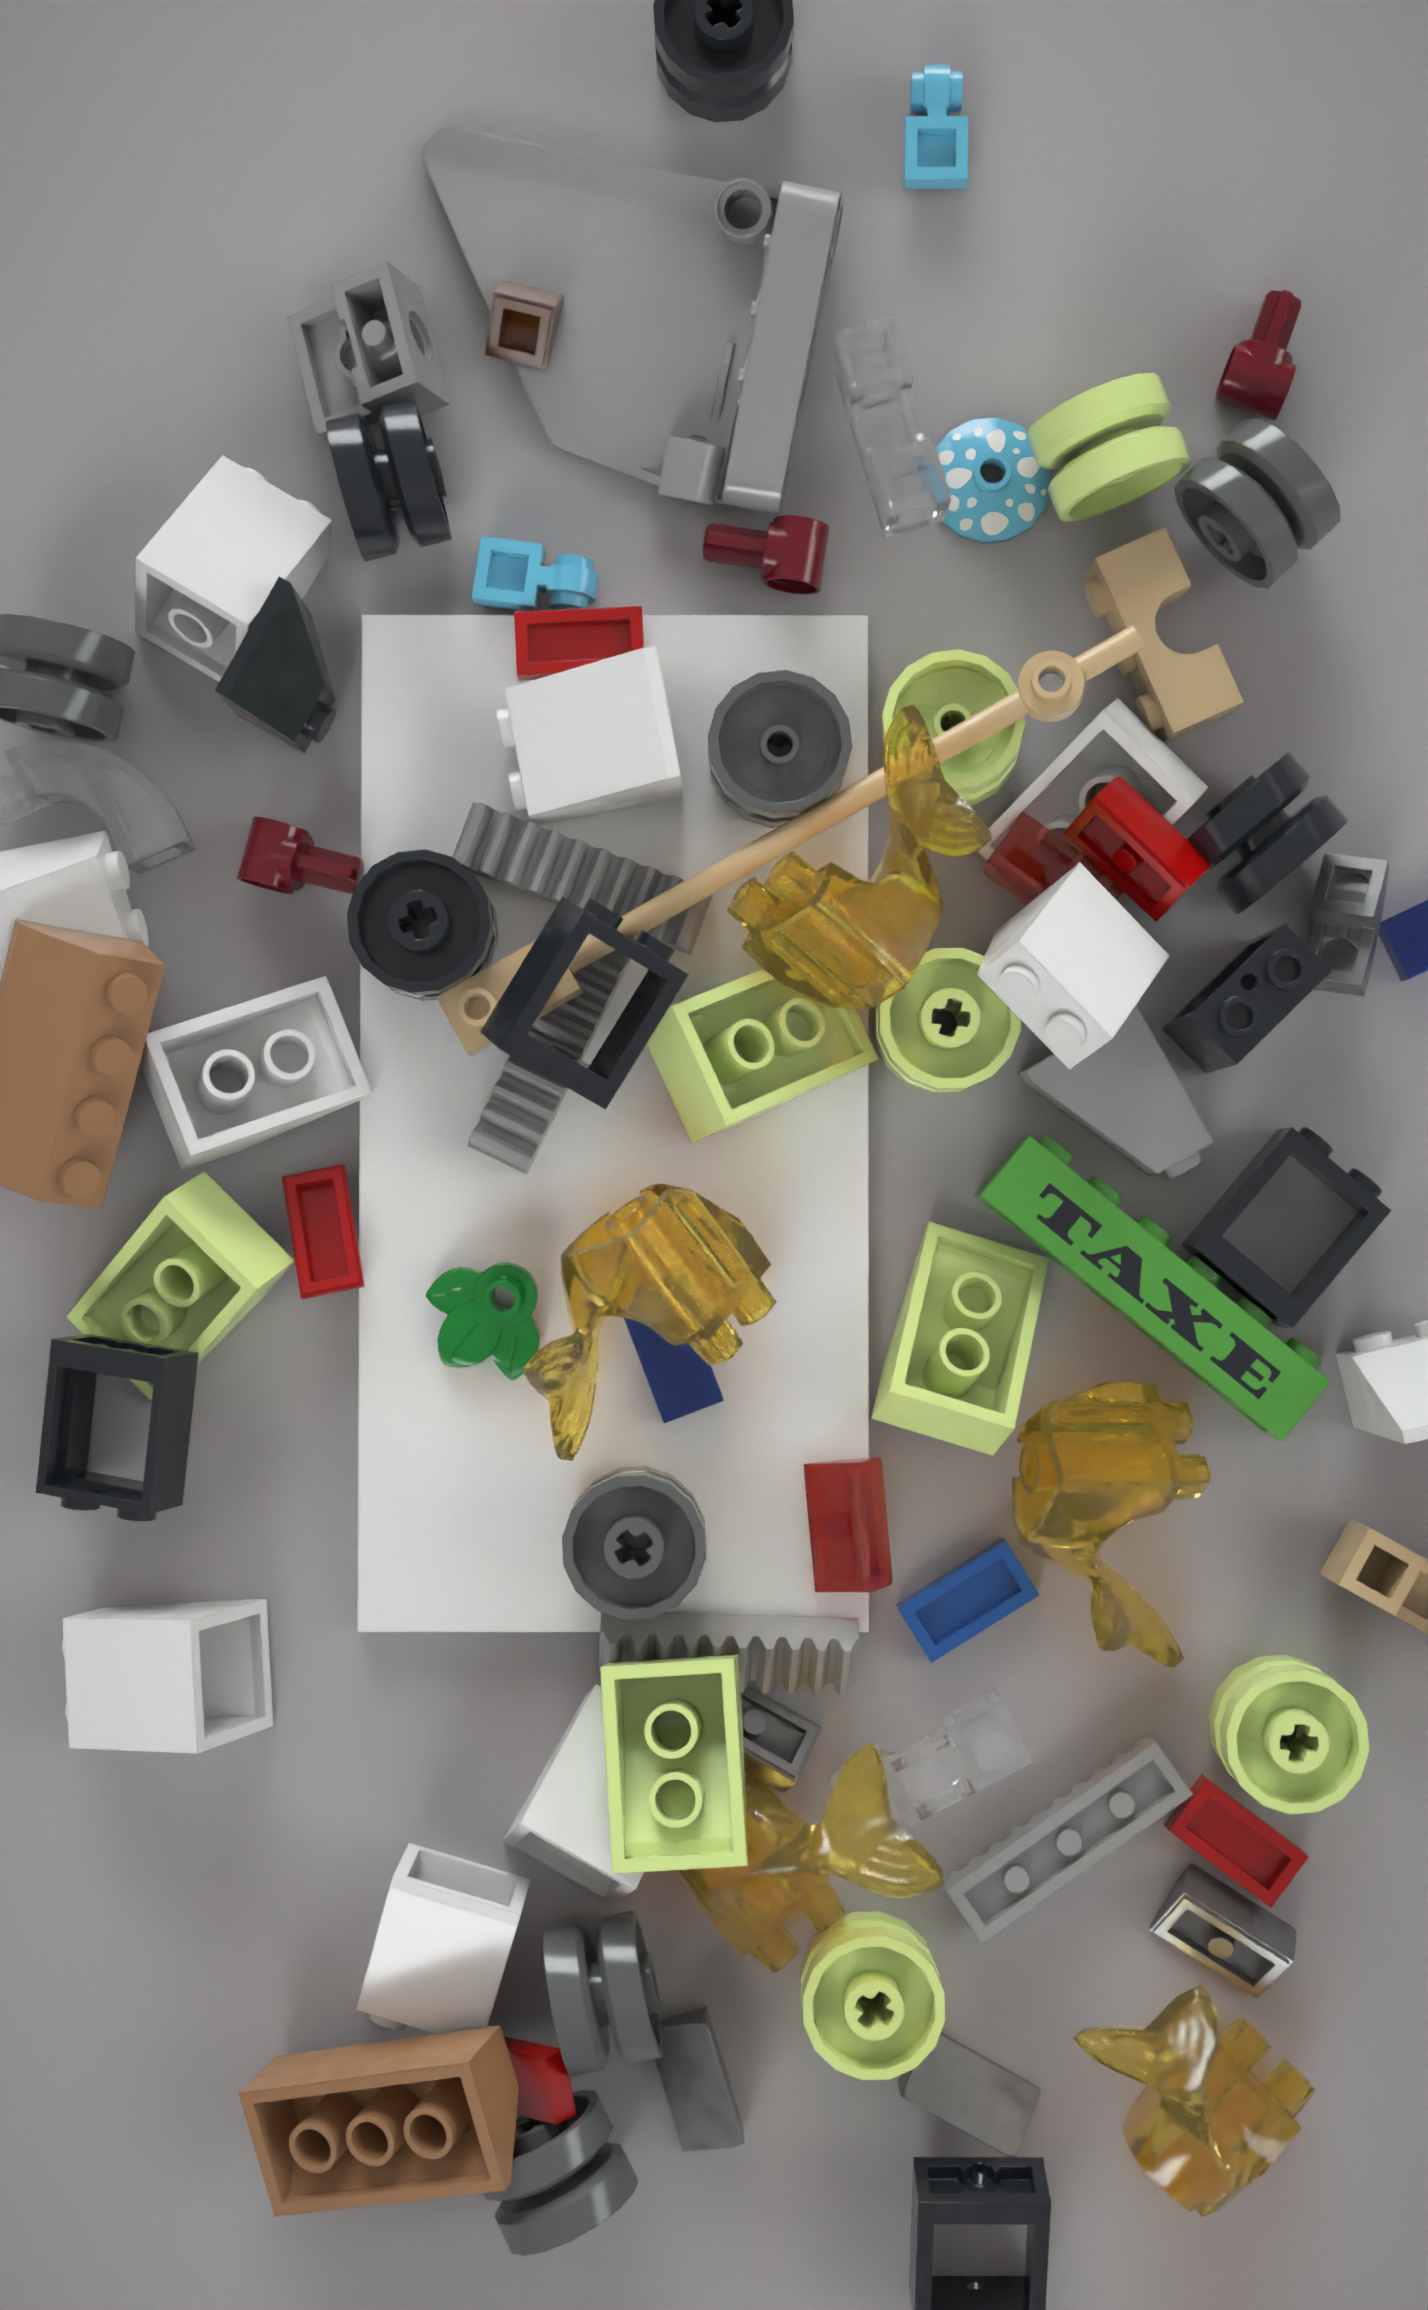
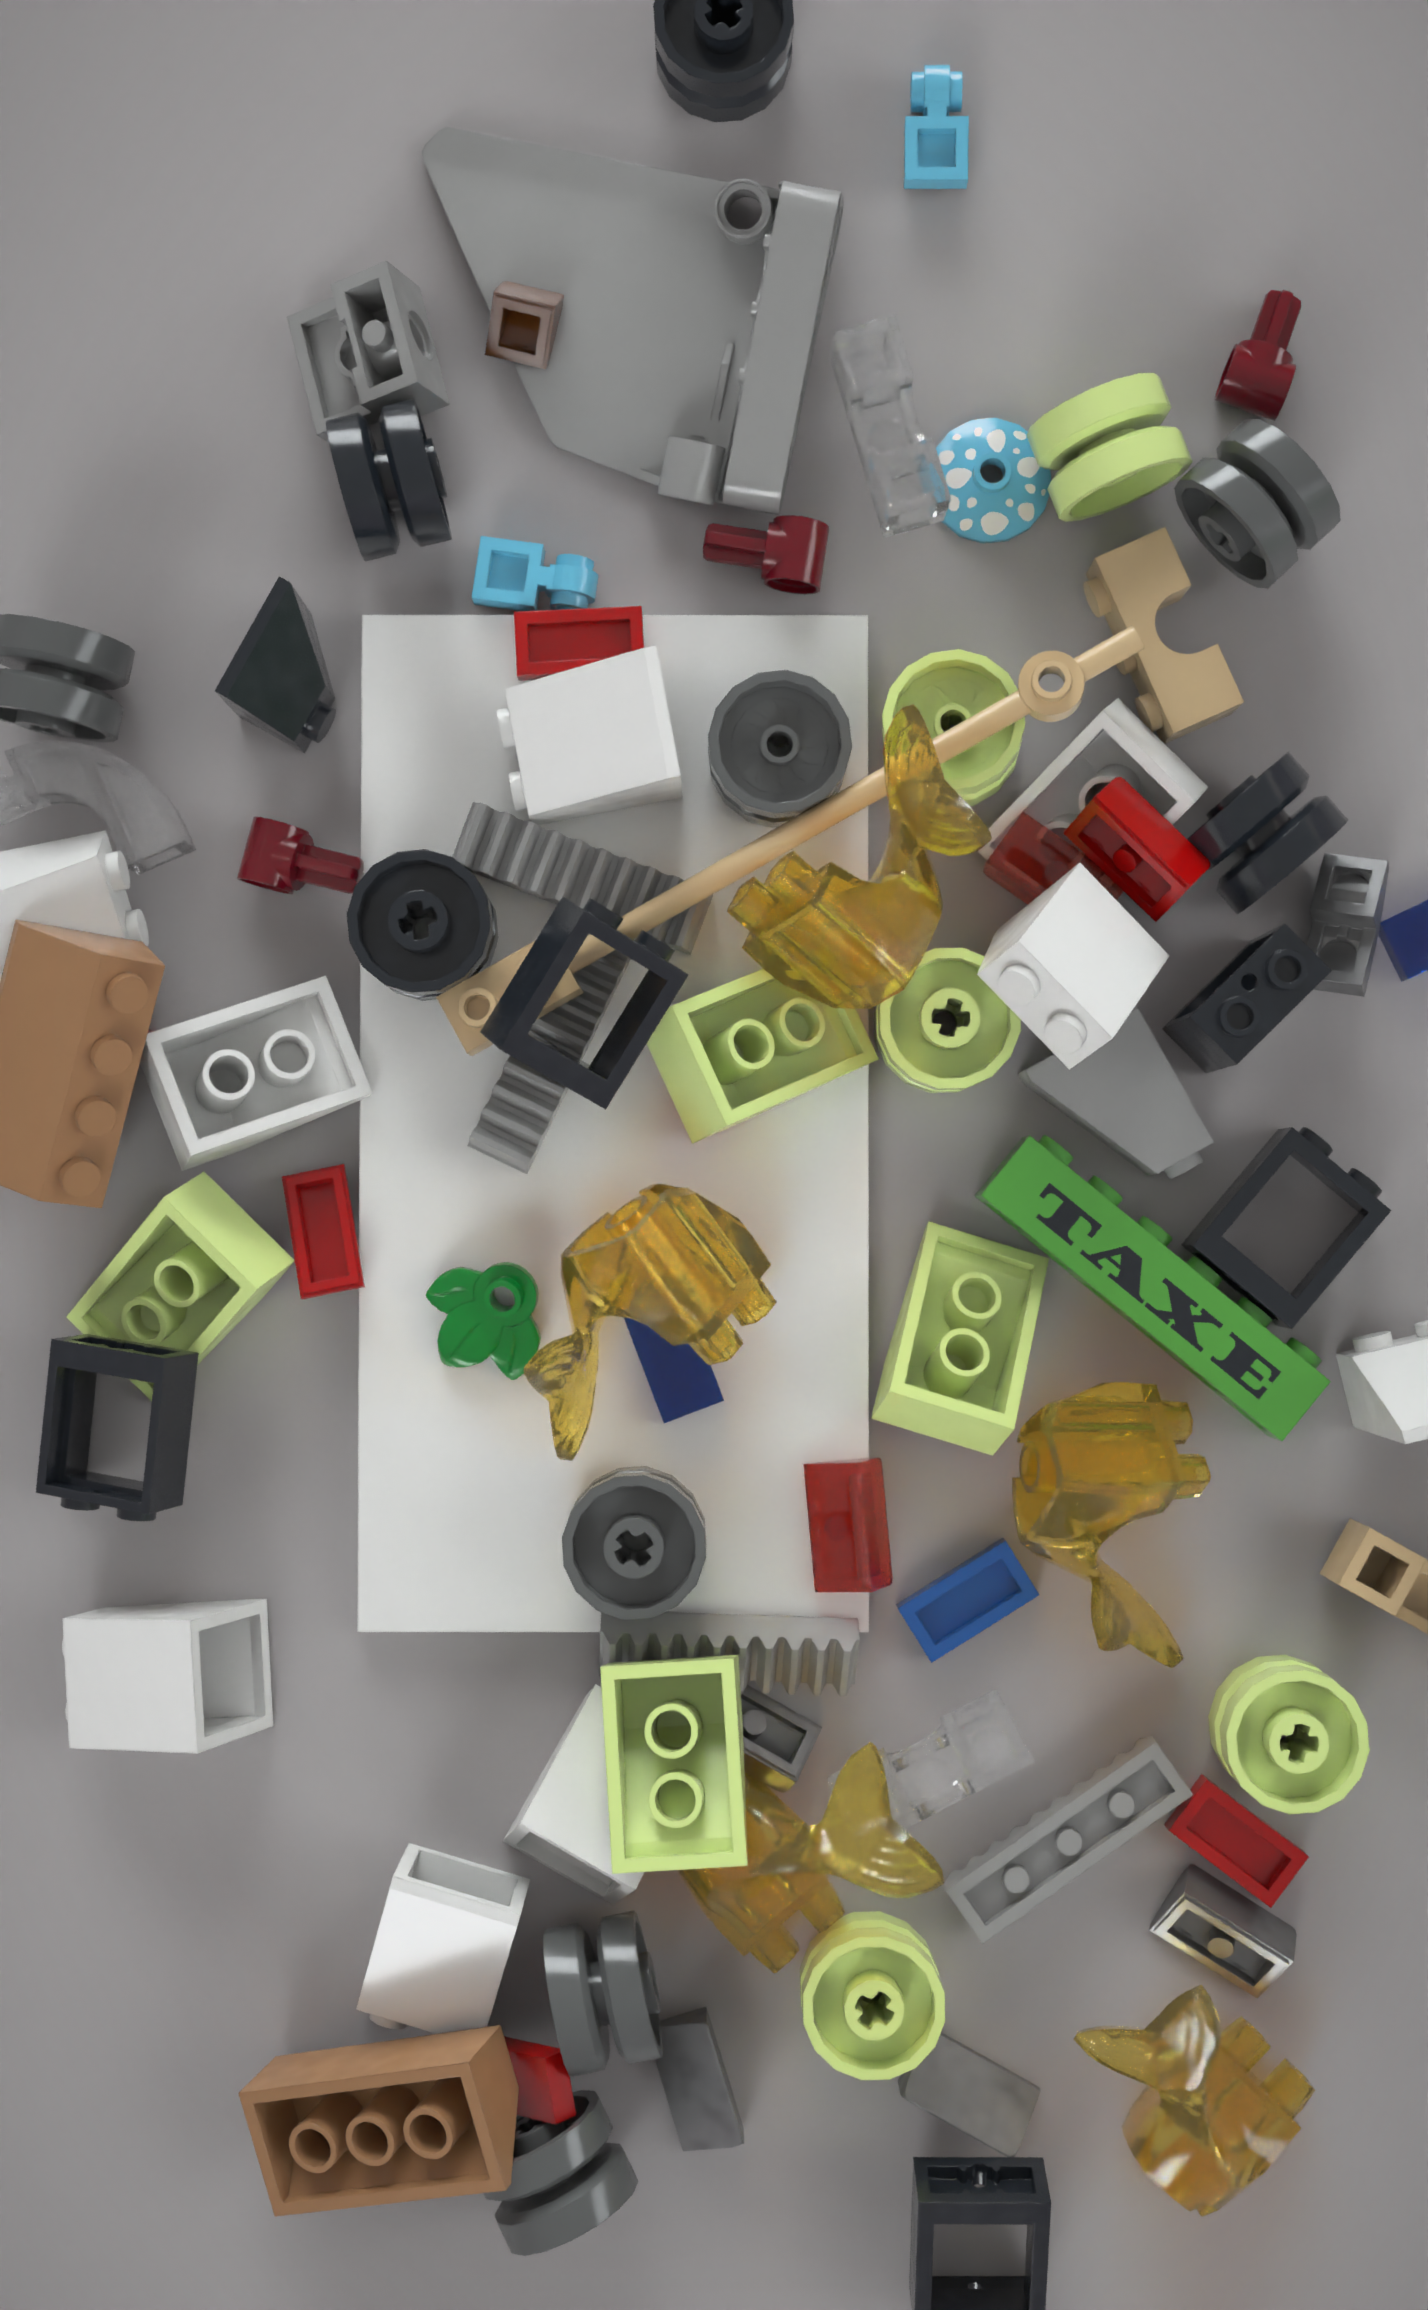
(219, 561): white slope -> none

